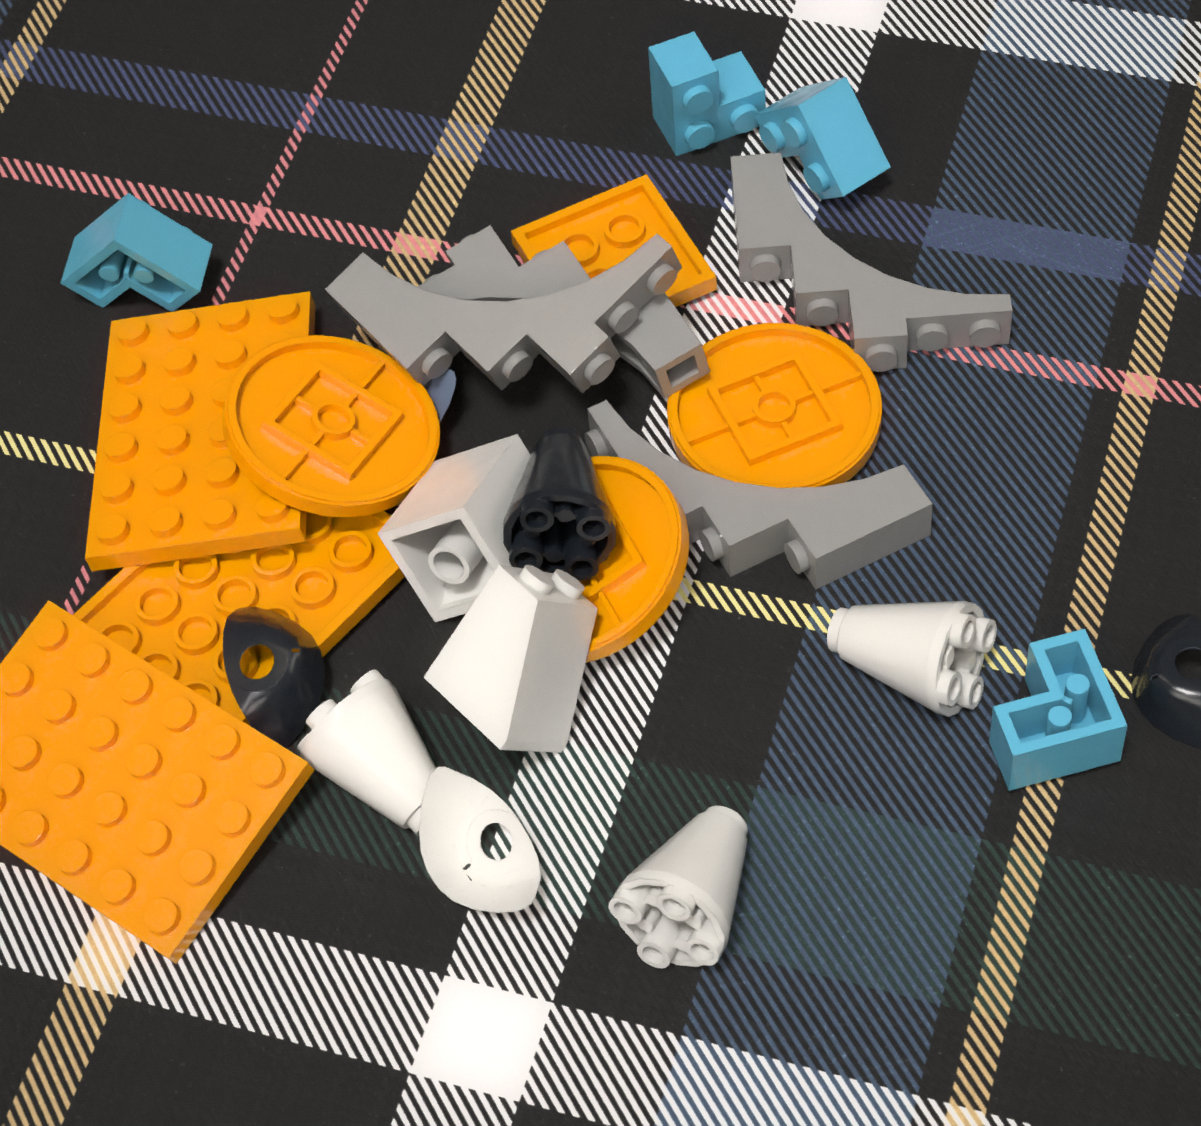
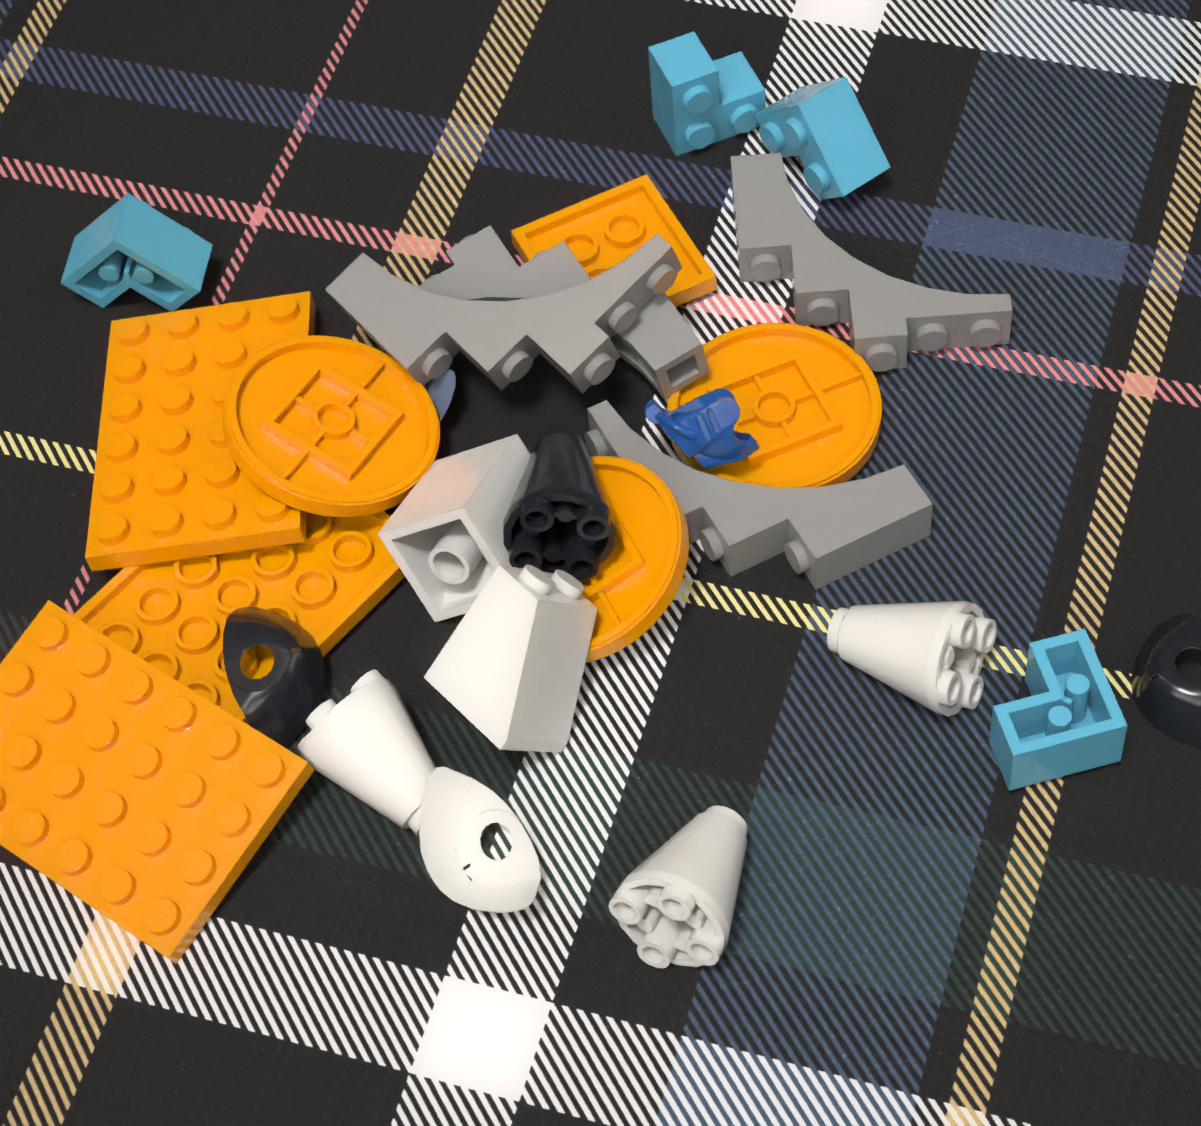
(705, 428): none -> blue helmet

